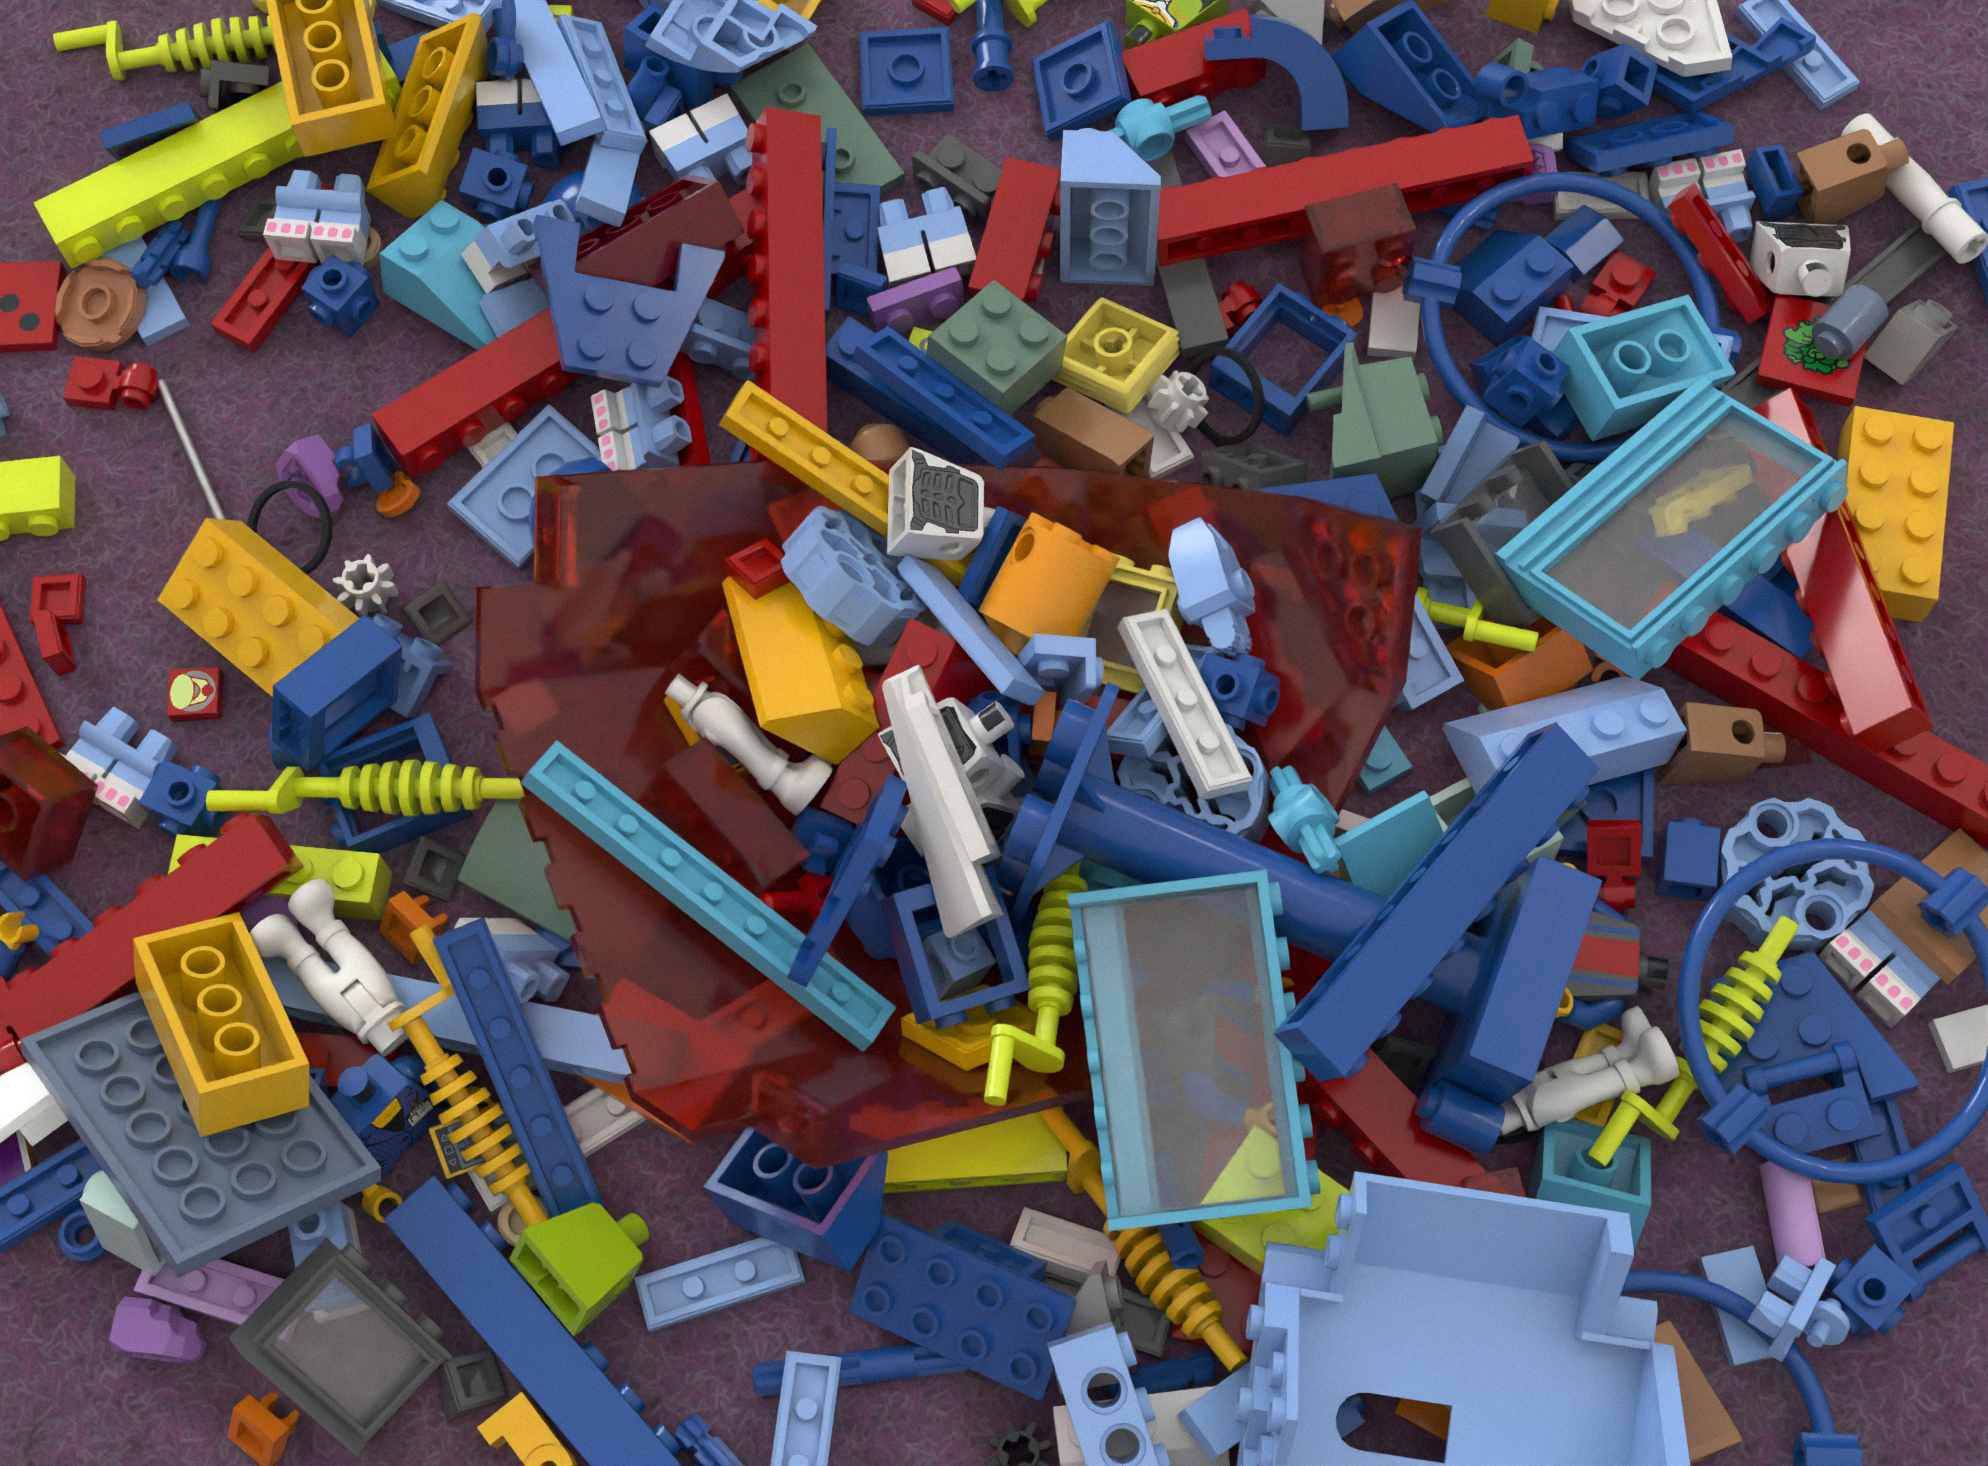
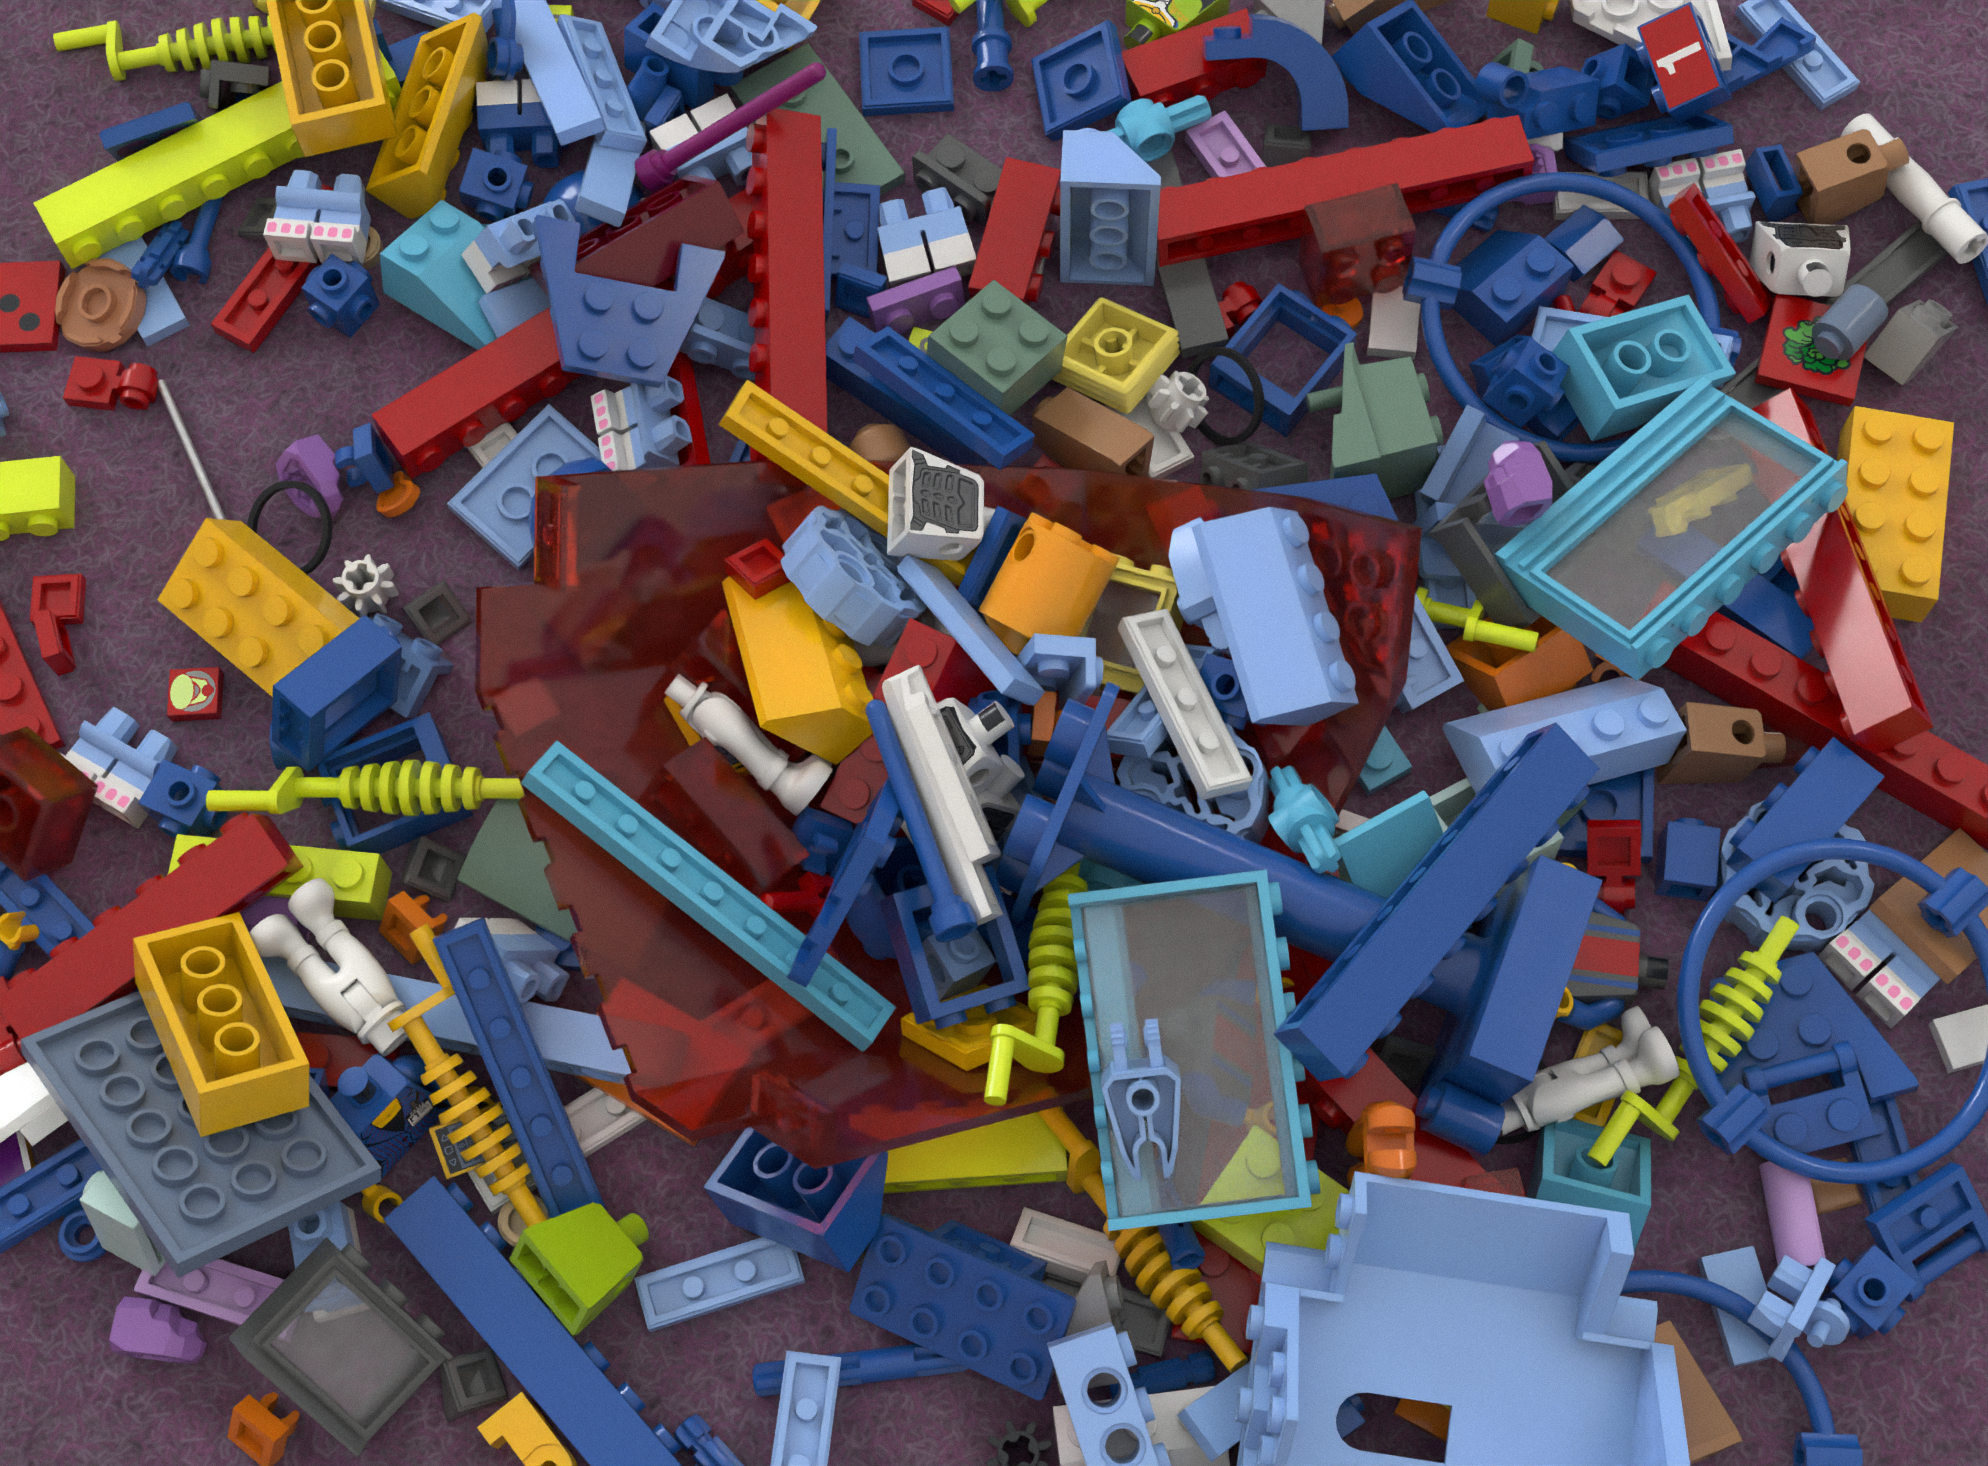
(658, 168): none -> magenta piece
(950, 914): none -> blue piece
(1142, 1089): none -> light blue hinge
(1276, 617): none -> light blue slope
(1384, 1140): none -> orange piece
(1518, 483): none -> medium lavender rock
(1682, 62): none -> brick
(1812, 808): none -> blue brick

